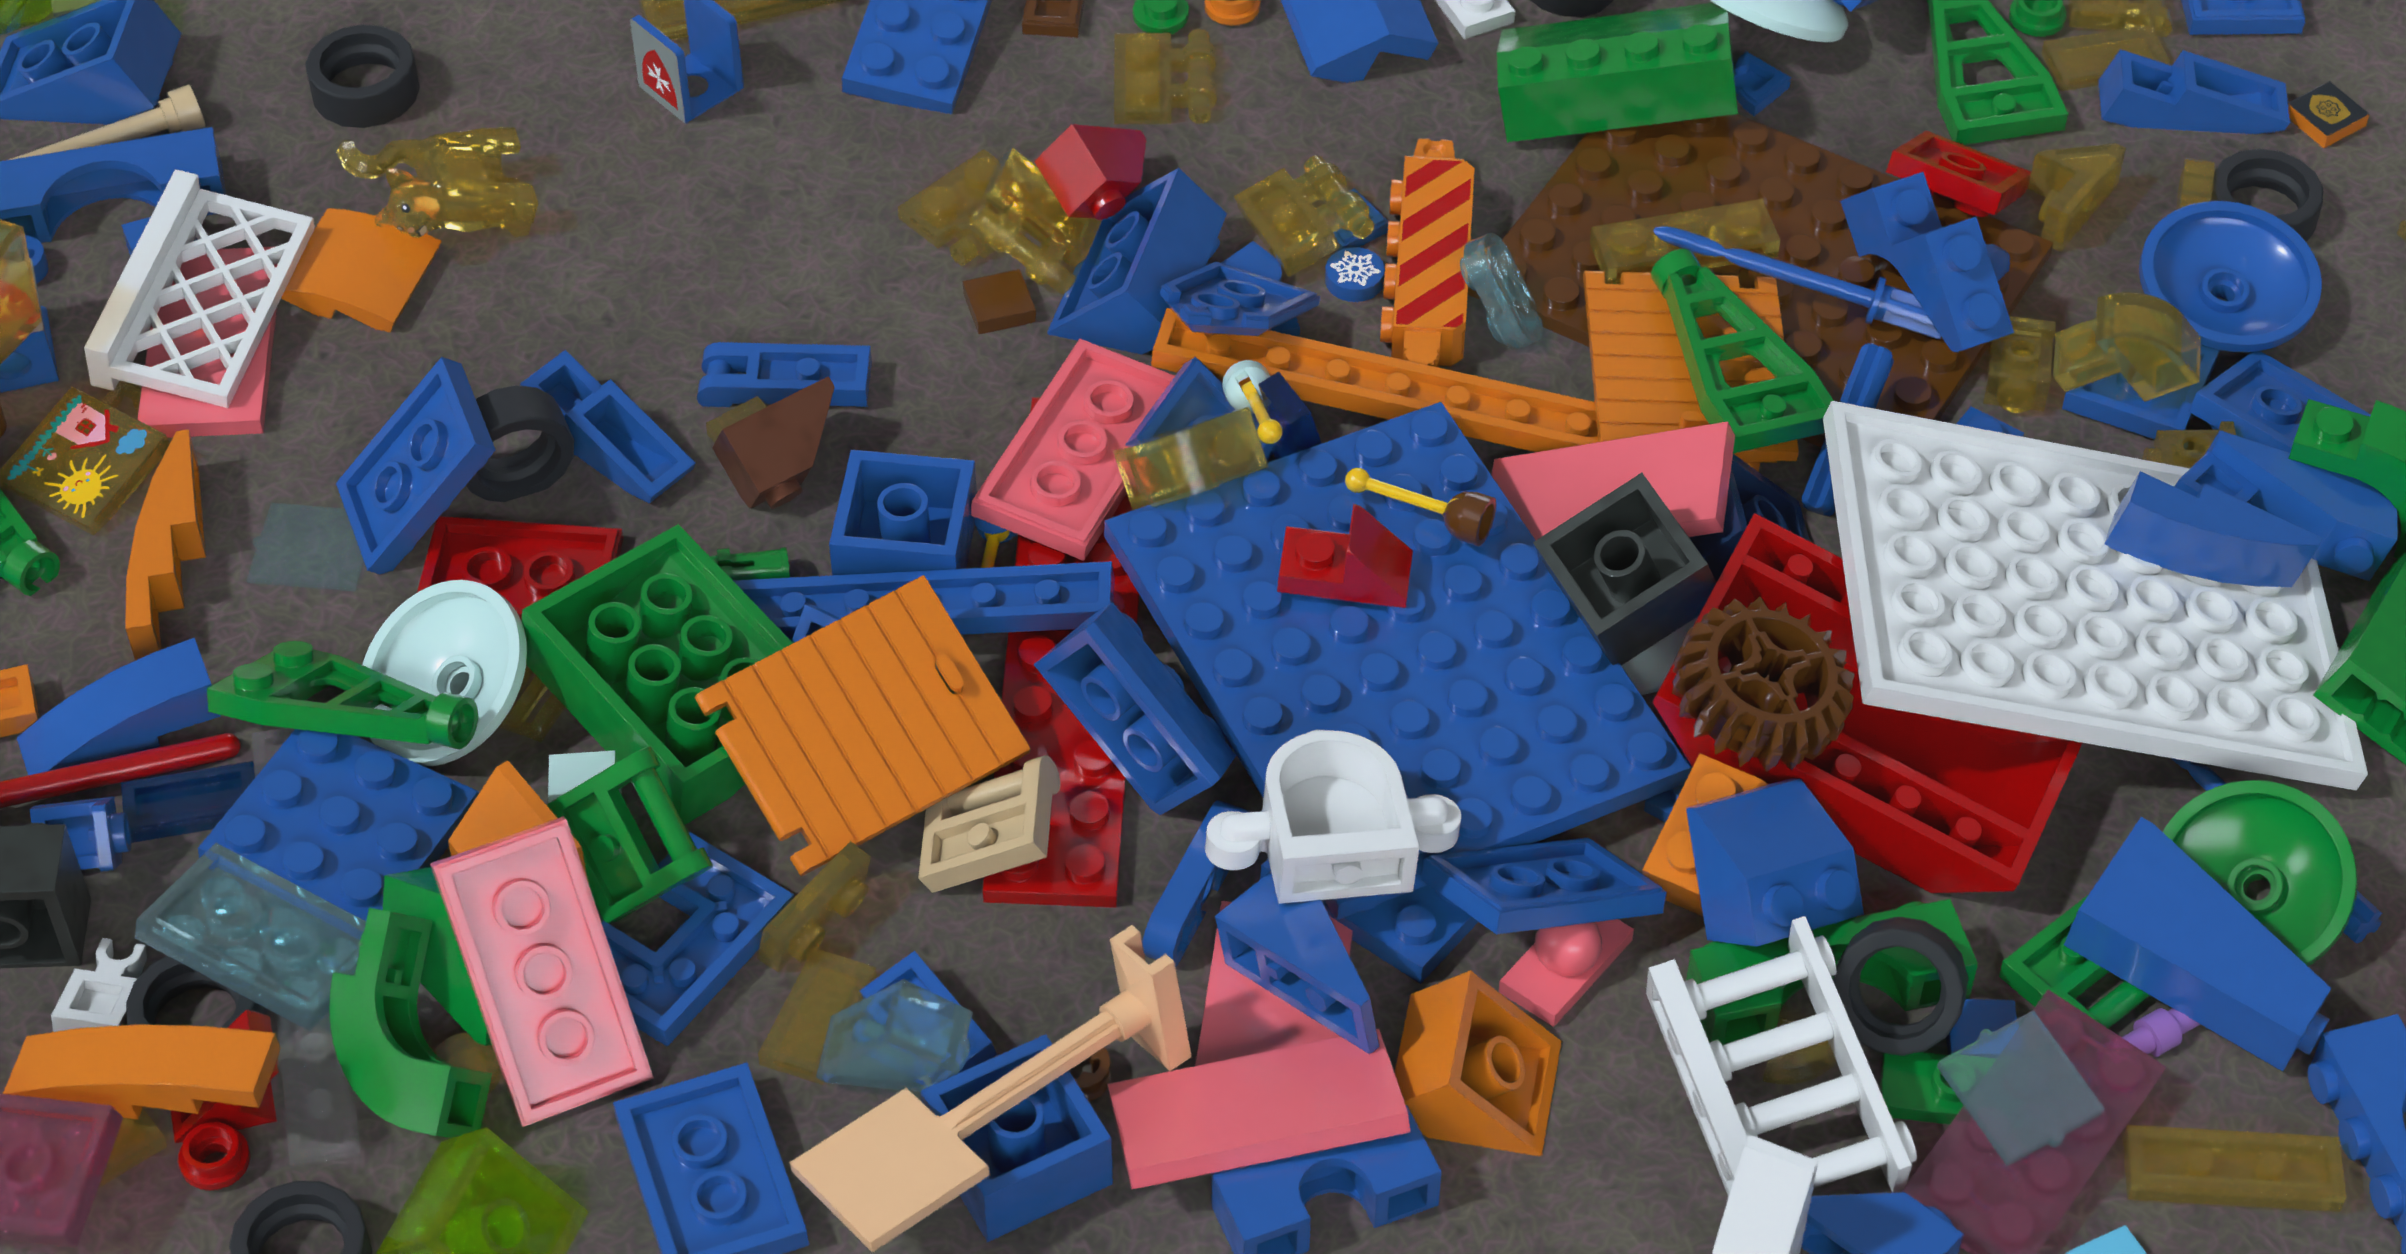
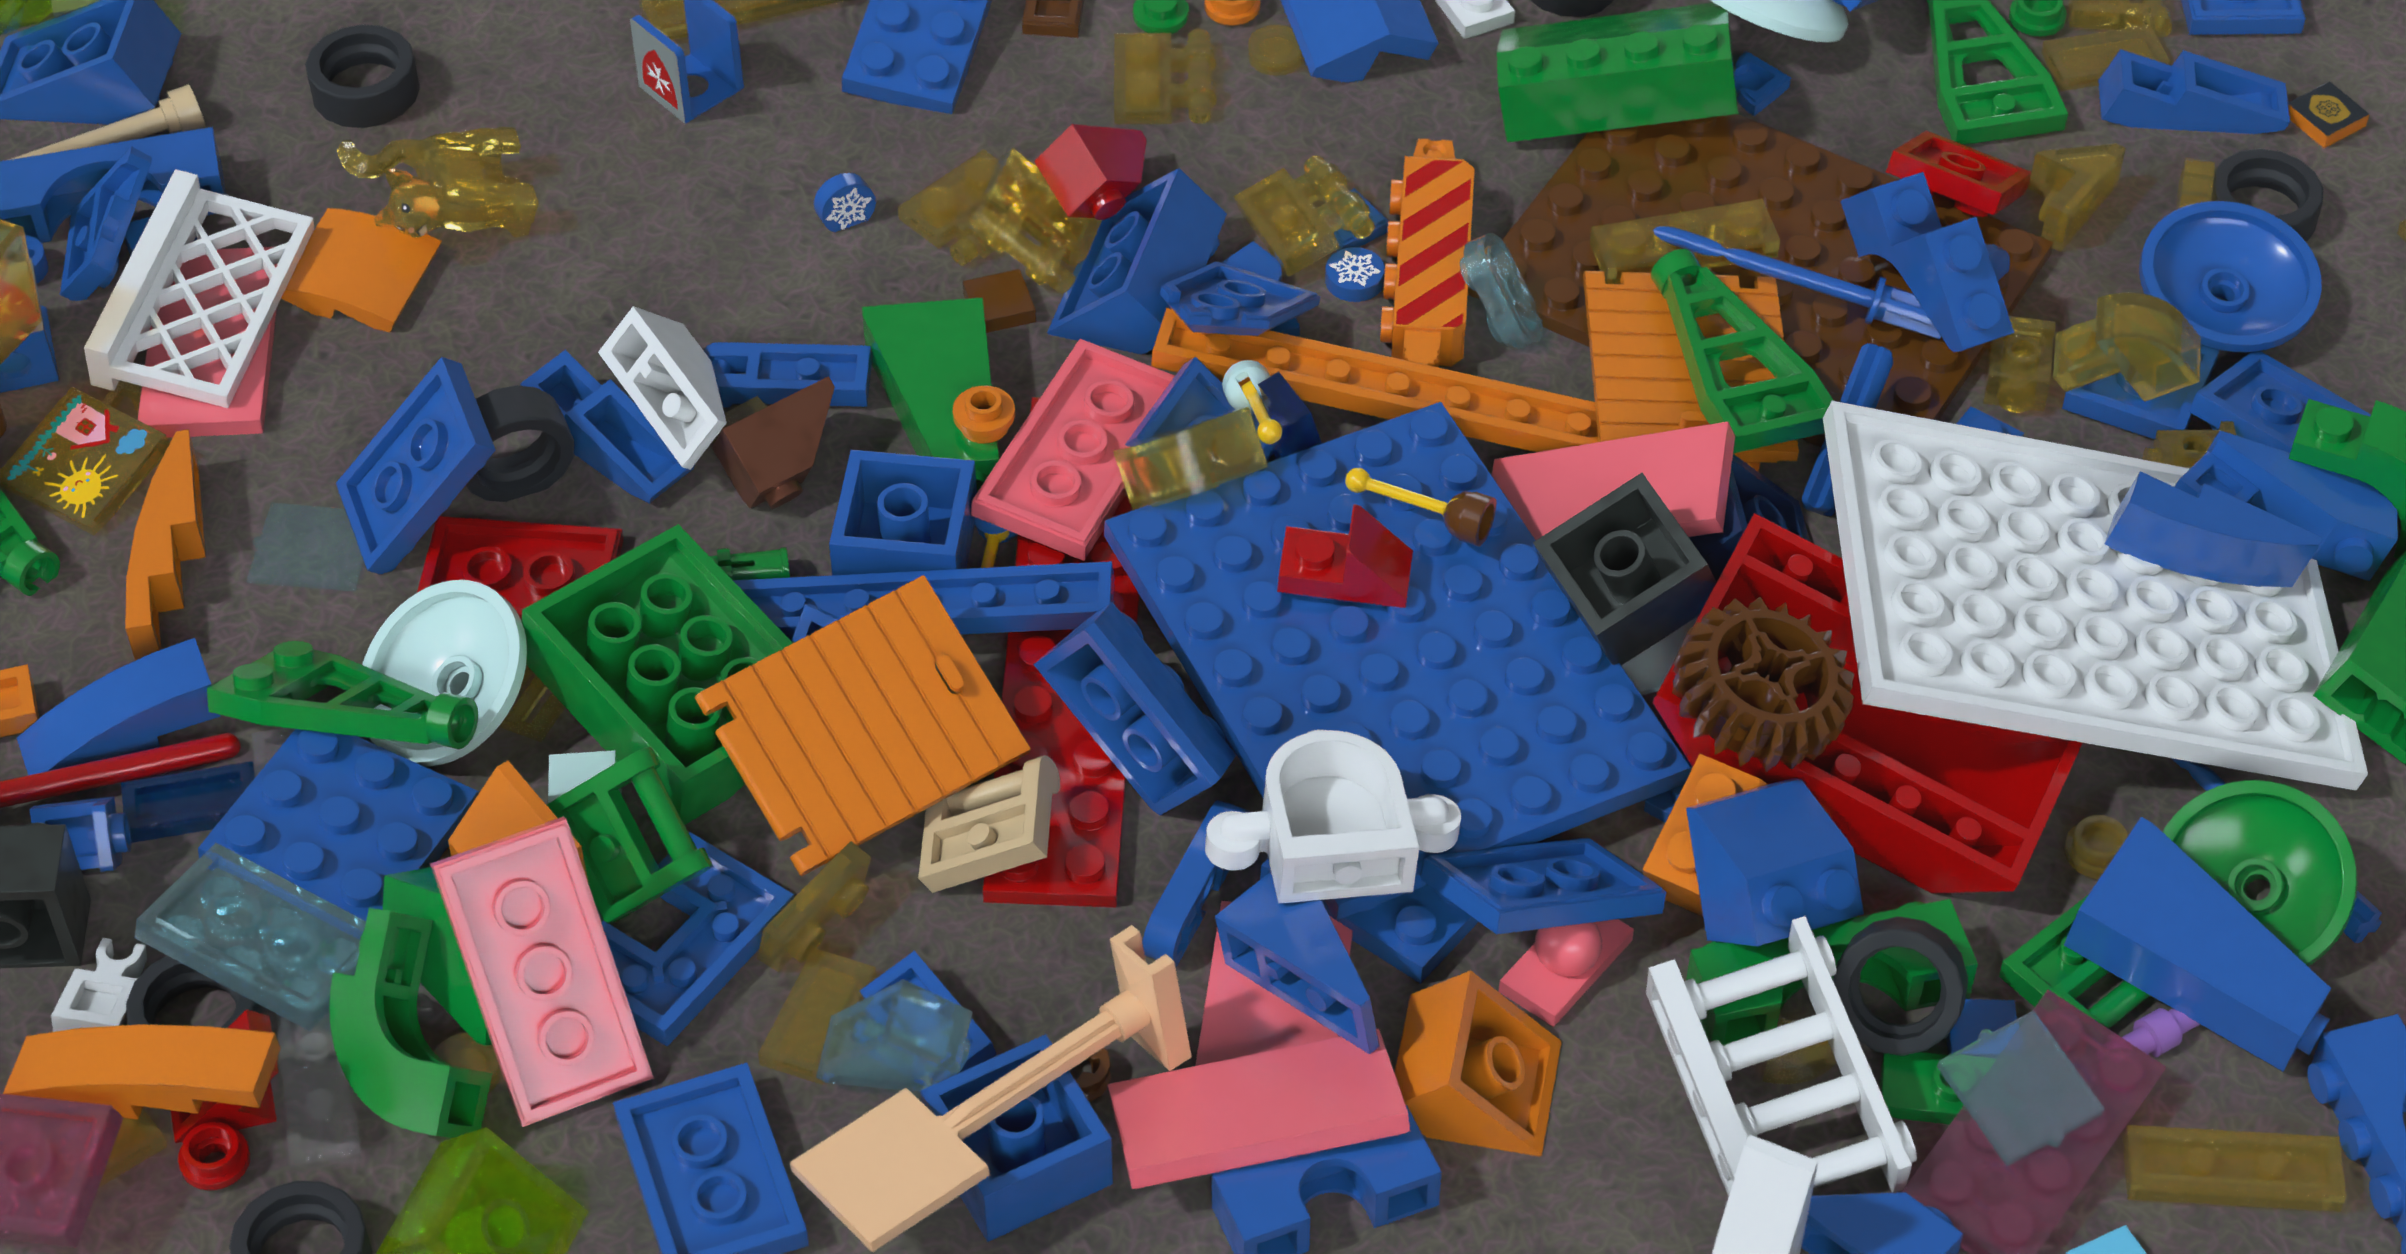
(100, 226): none -> blue wing
(667, 381): none -> white slope
(844, 201): none -> blue tile
(924, 363): none -> green slope
(984, 413): none -> orange plate
(1274, 50): none -> clear yellow tile
(2094, 844): none -> clear yellow plate

